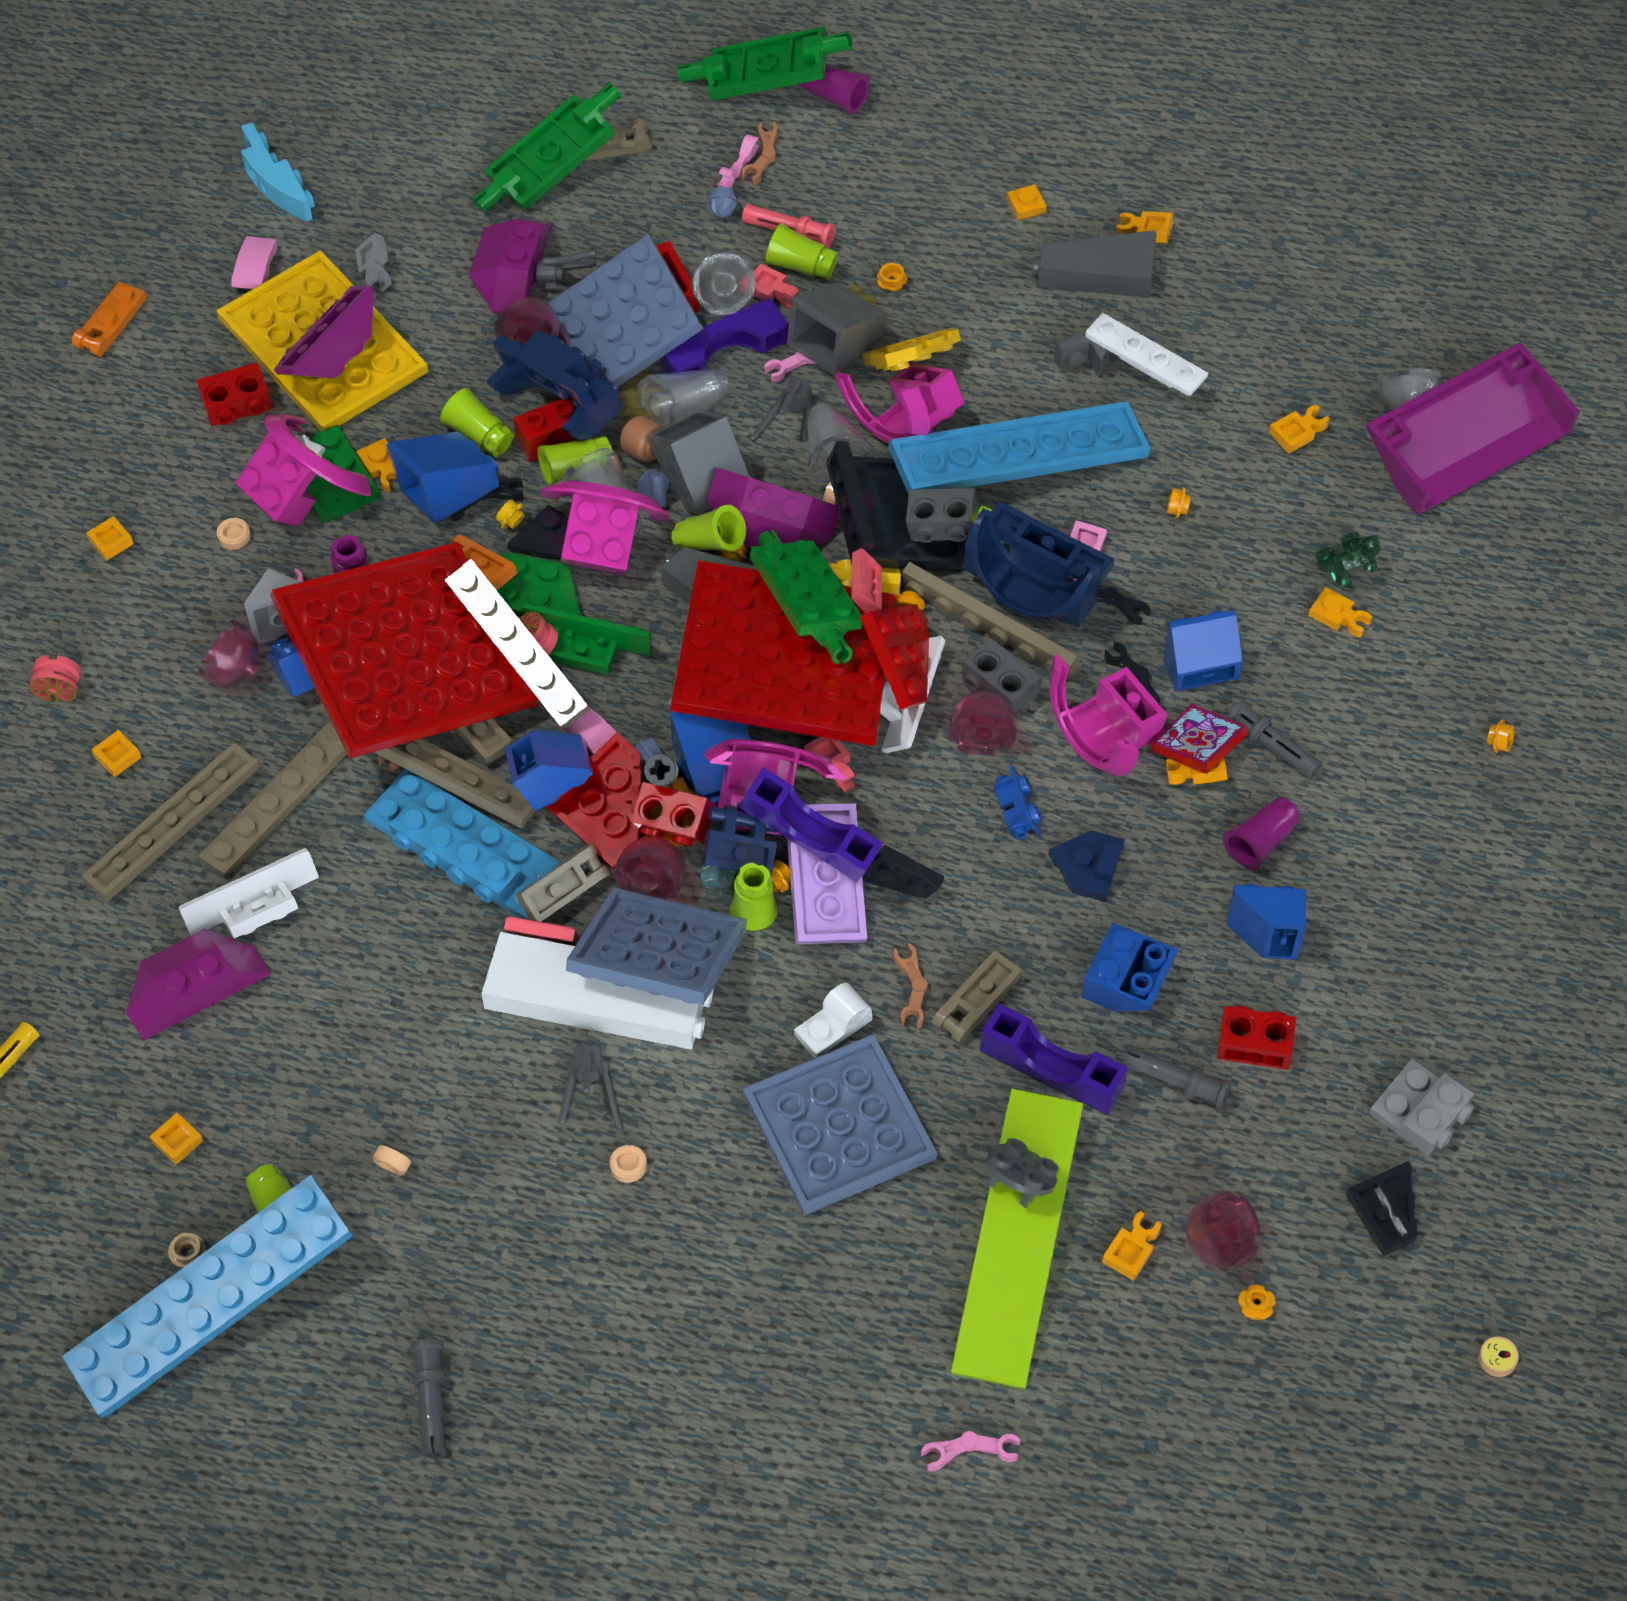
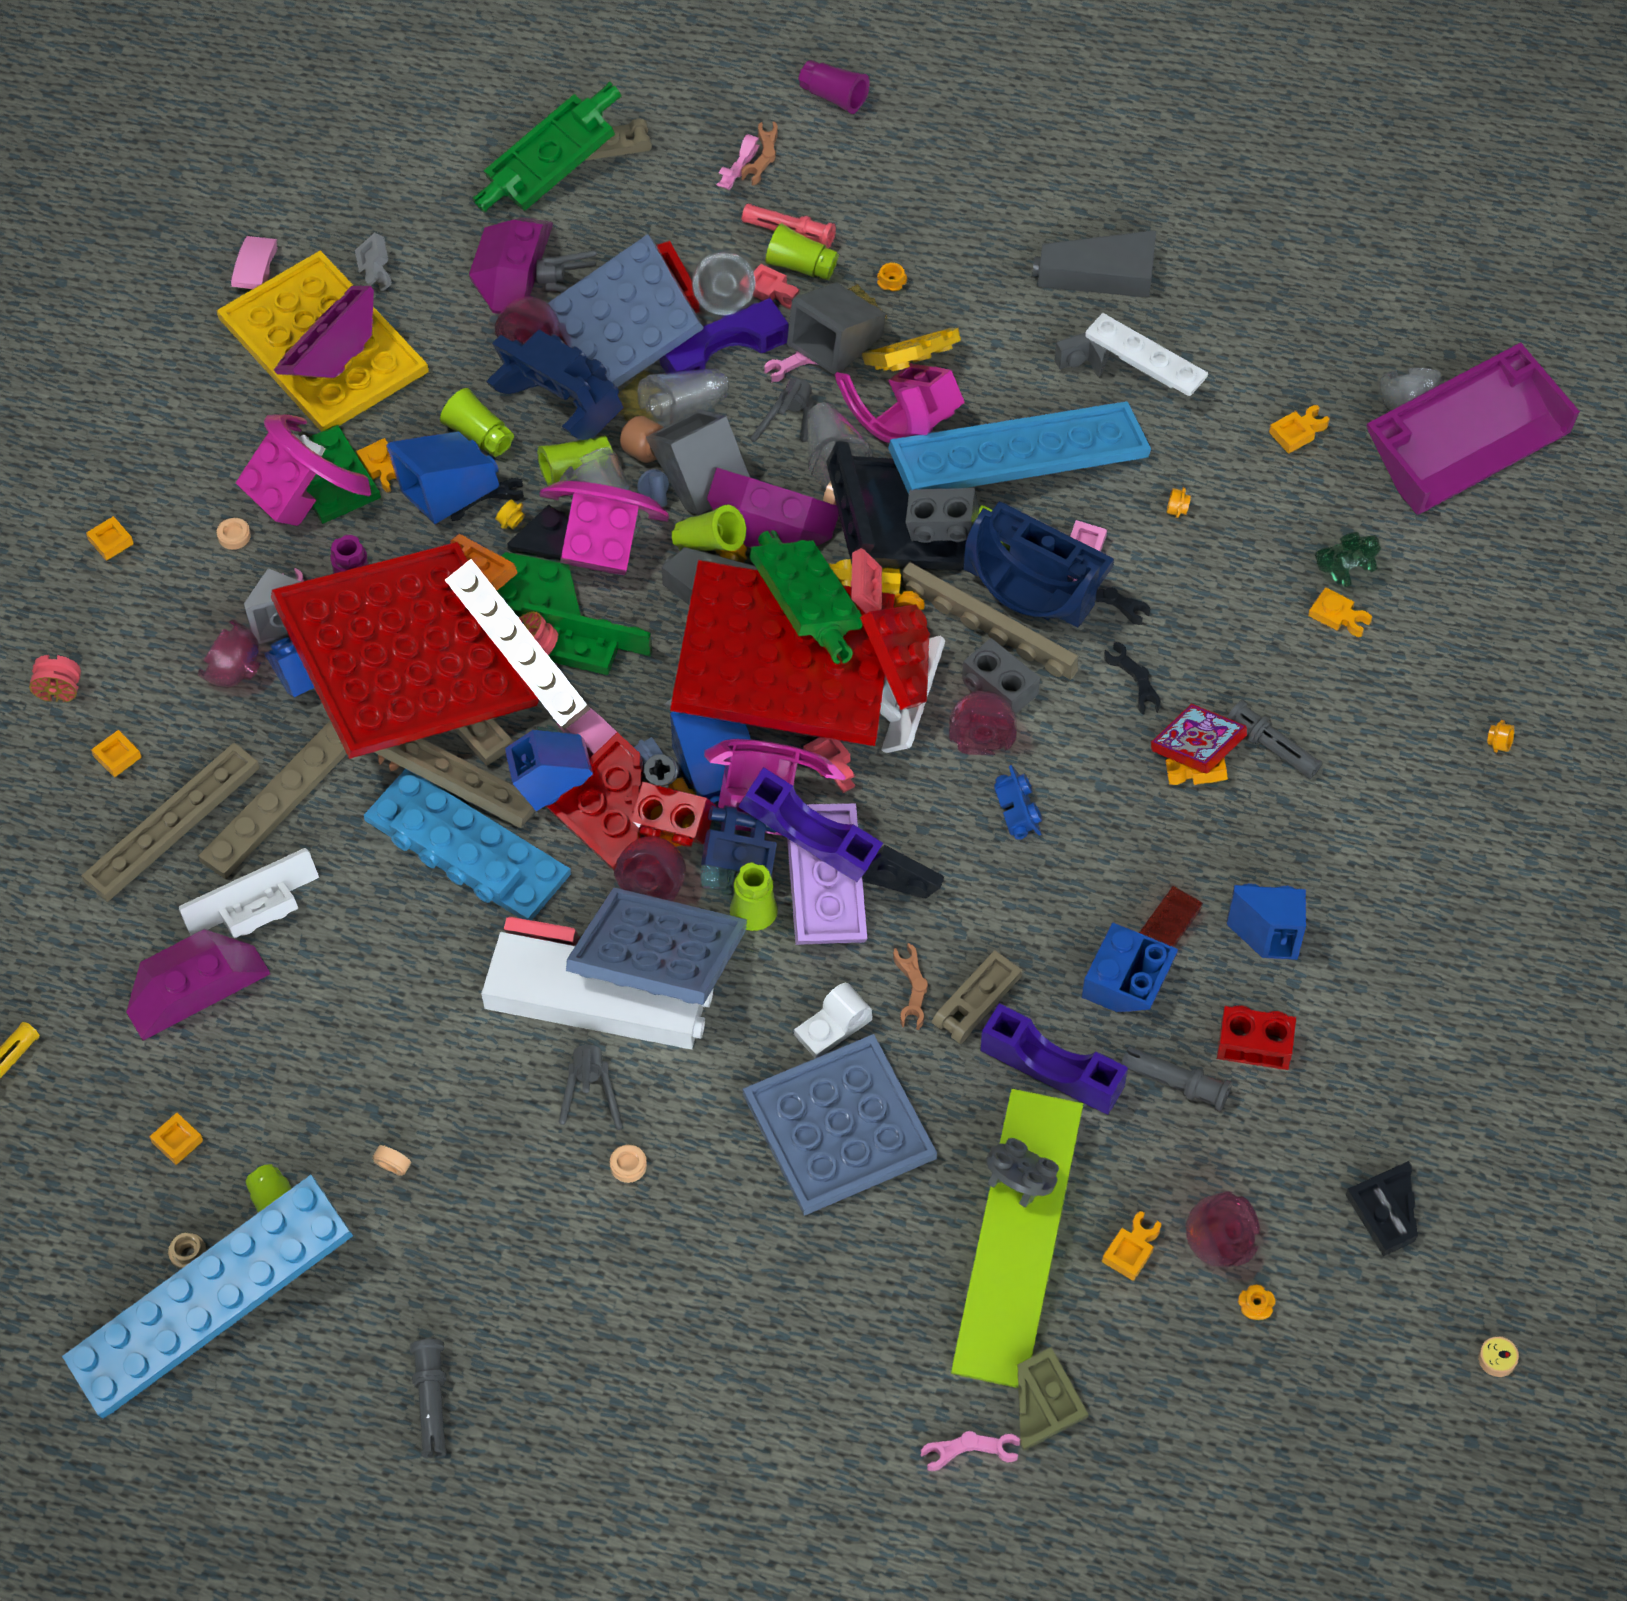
(109, 319): orange plate -> none
(234, 394): red brick -> none
(274, 177): medium azure slope -> none
(544, 426): red brick -> none
(562, 884): dark tan plate -> none
(721, 201): sand blue plate -> none
(766, 62): green plate -> none
(780, 876): light orange plate -> none
(1026, 202): light orange plate -> none
(1046, 1399): none -> olive wing
(1089, 863): dark blue plate -> none
(1112, 723): dark pink piece -> none
(1149, 221): light orange plate -> none
(1172, 917): none -> clear red plate
(1203, 650): slope -> none
(1261, 833): magenta plant -> none
(1423, 1107): light grey plate -> none

